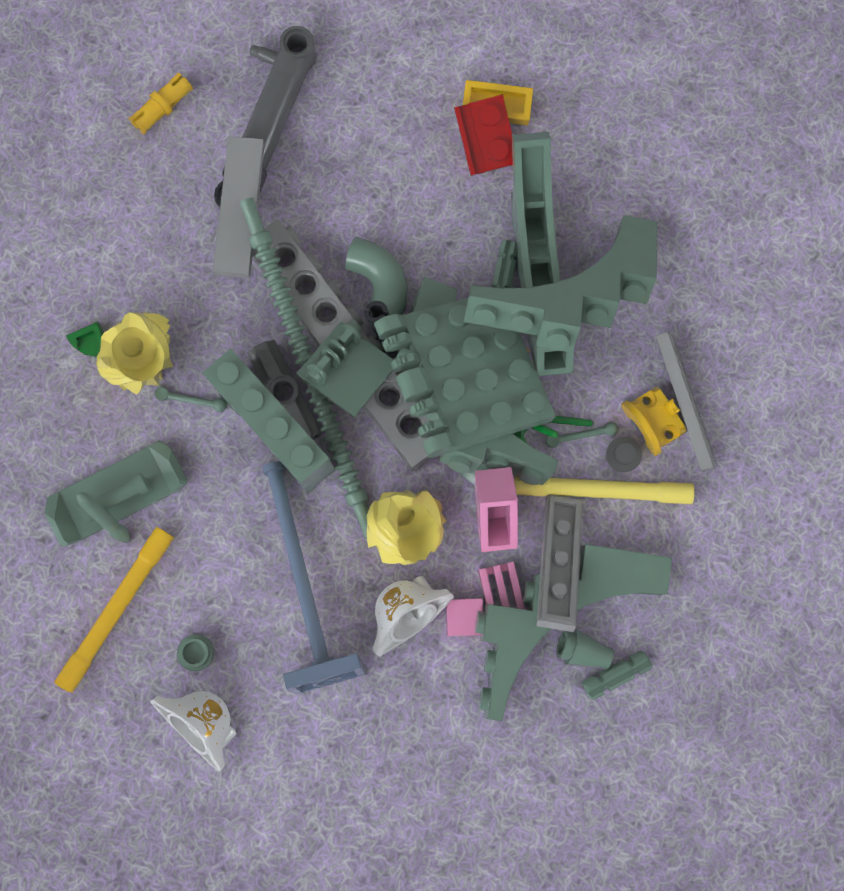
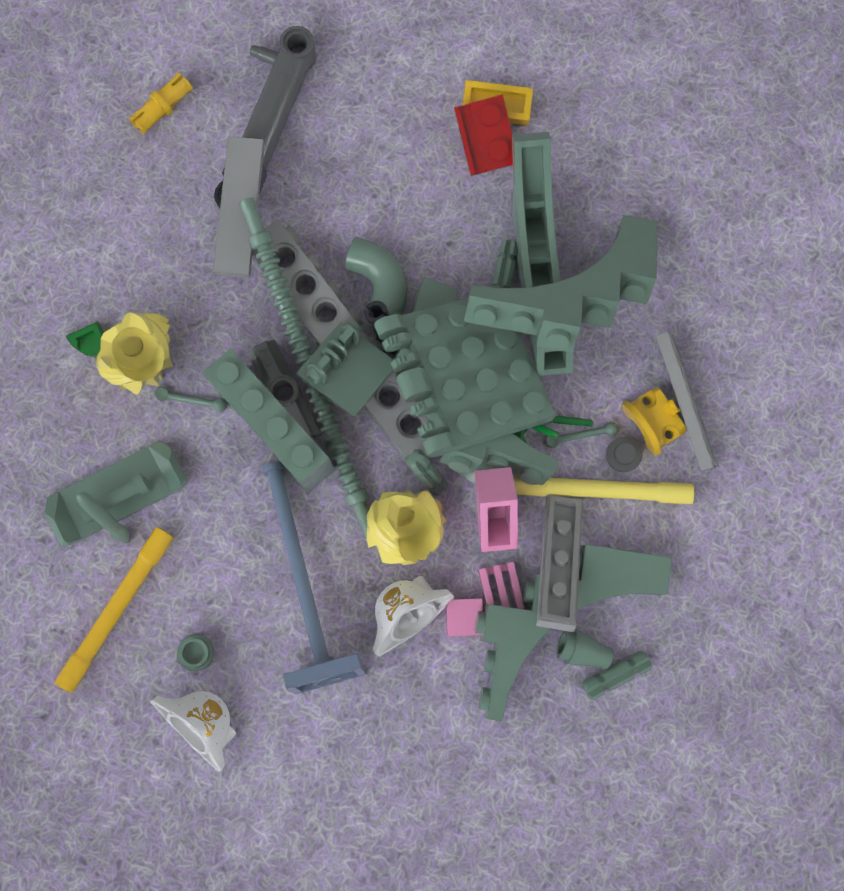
(426, 472): none -> sand green axle

